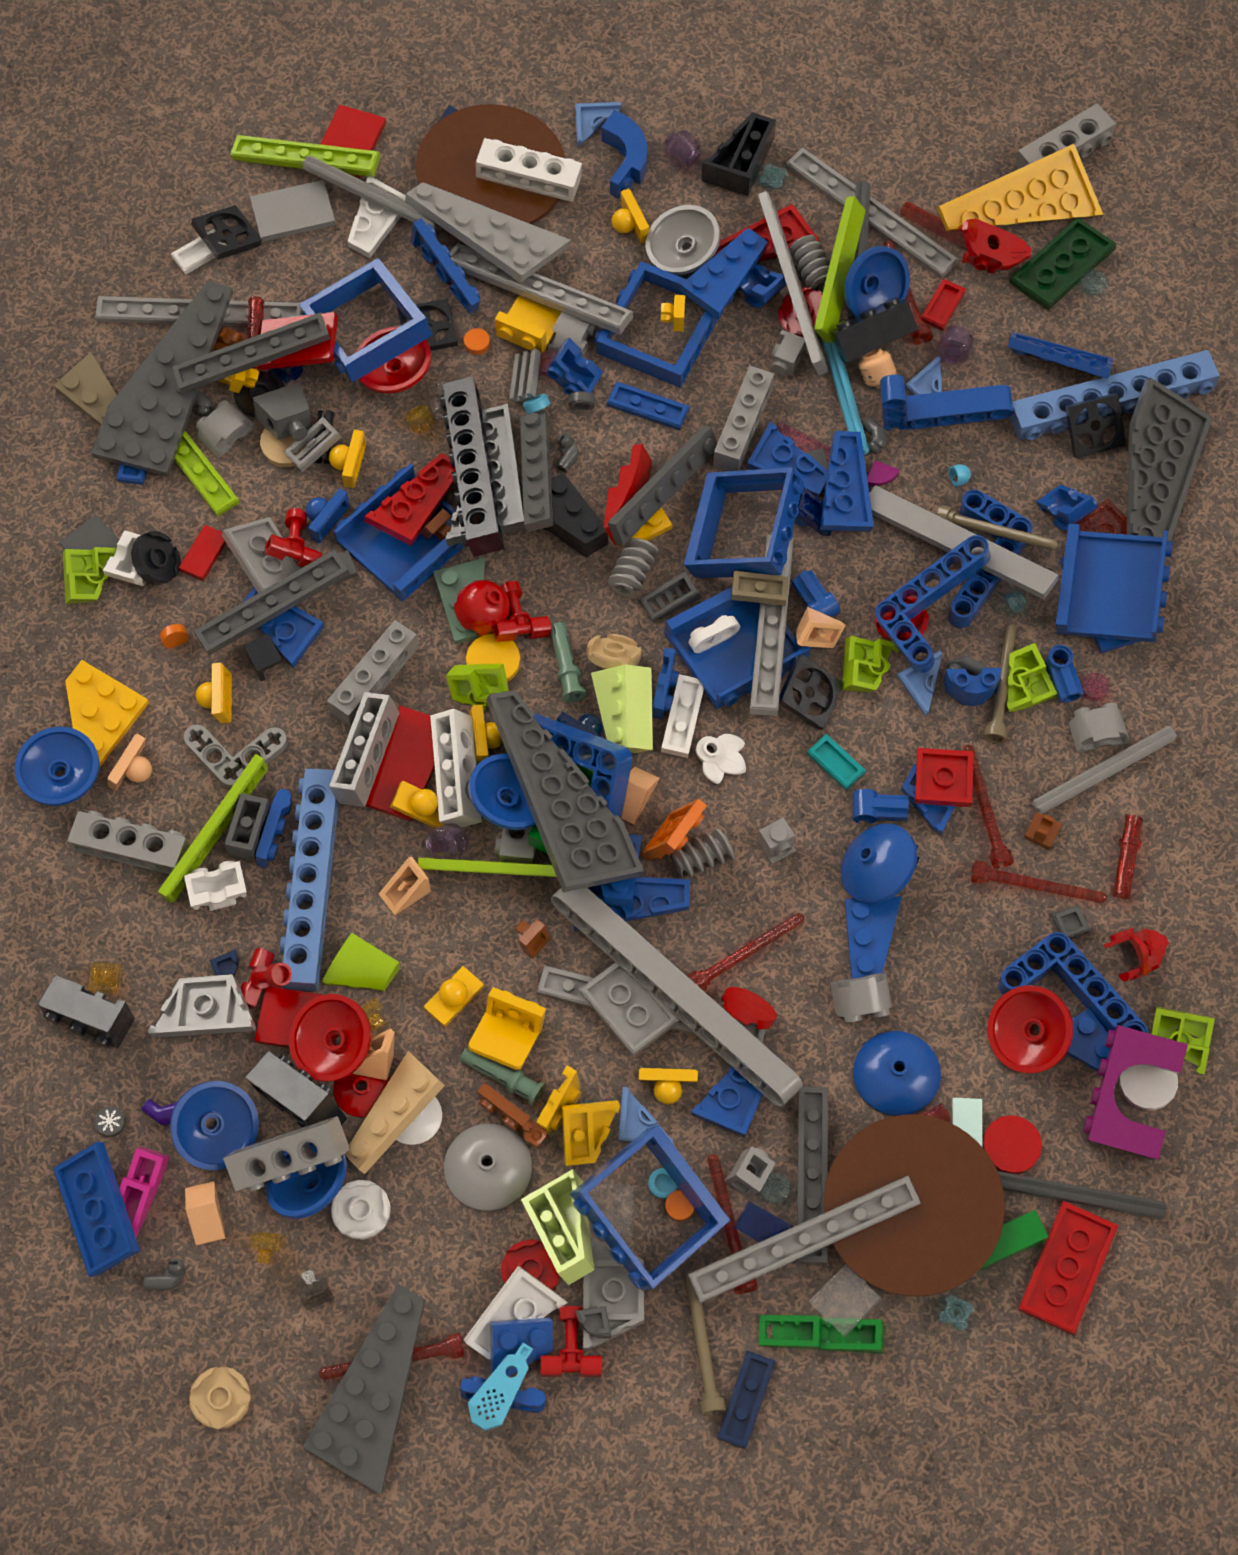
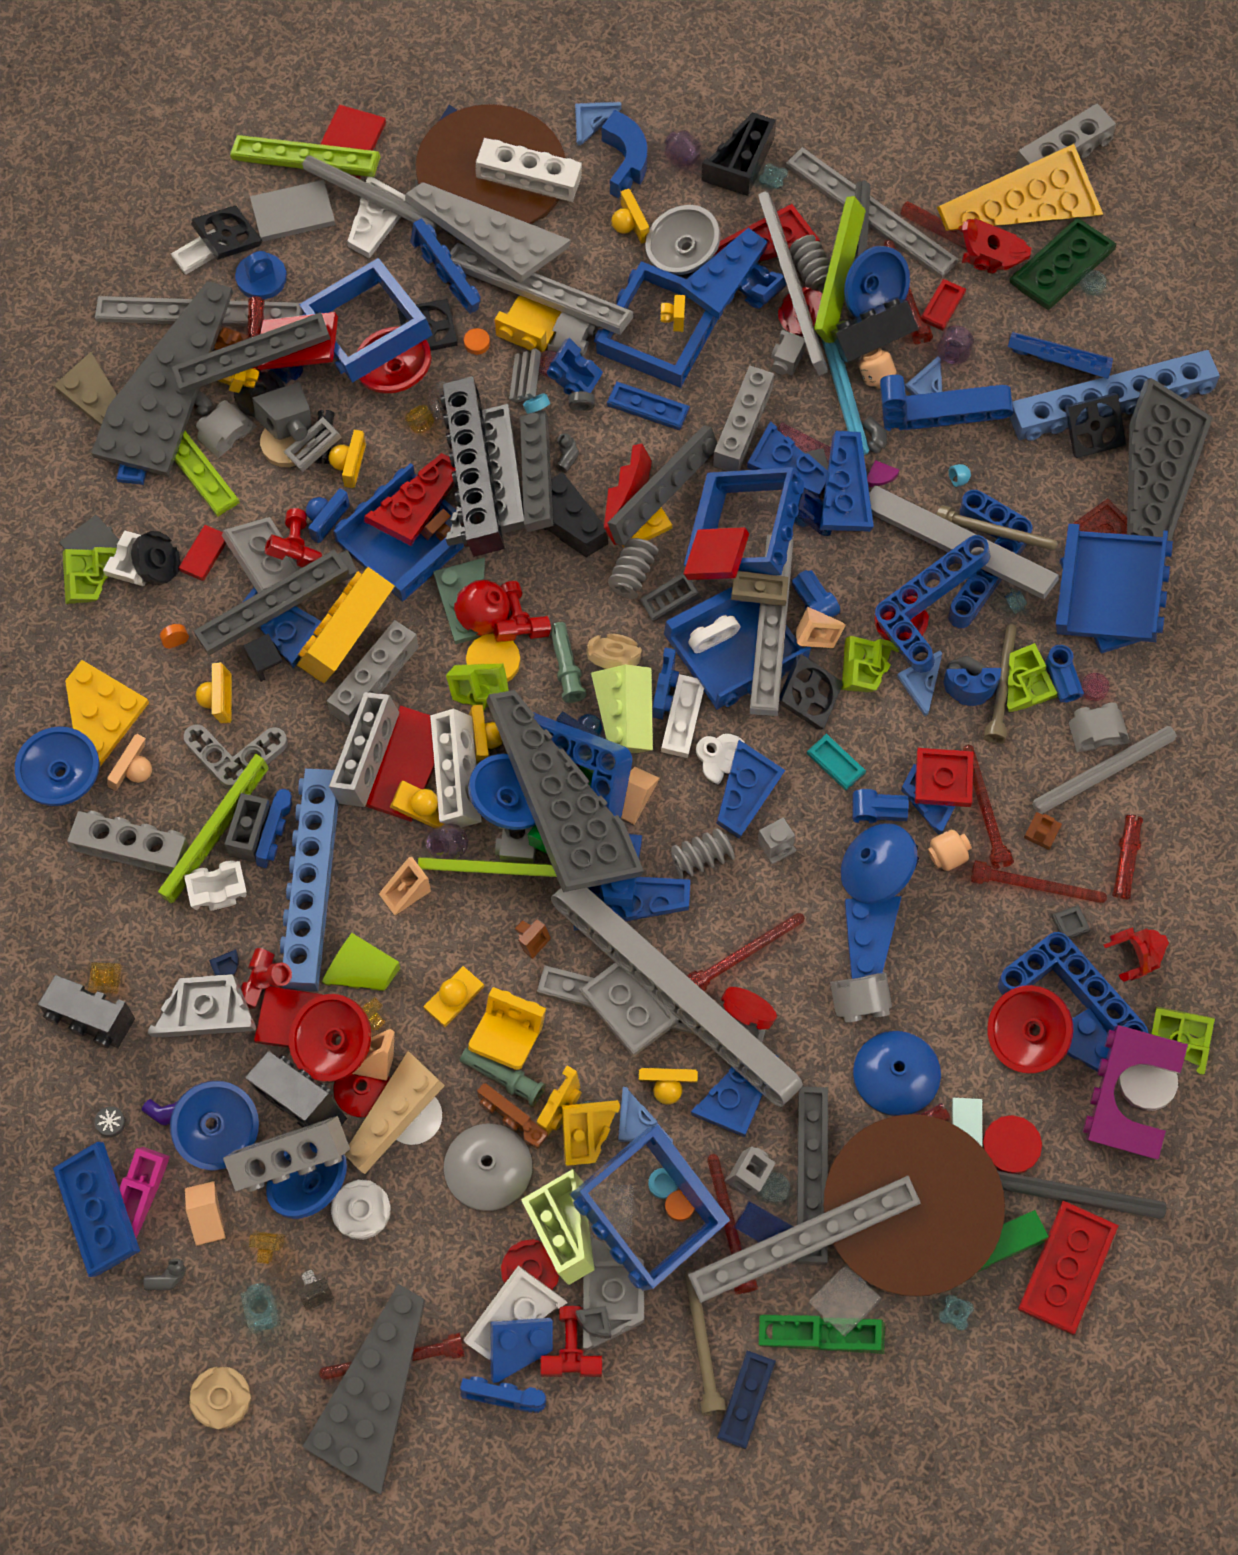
(261, 275): none -> blue tile
(265, 1320): none -> clear light blue brick
(349, 618): none -> yellow brick
(503, 1386): medium azure piece -> none
(673, 830): orange plate -> none
(716, 553): none -> red tile
(746, 788): none -> blue wing
(949, 850): none -> light nougat head
(1067, 506): blue cylinder -> none

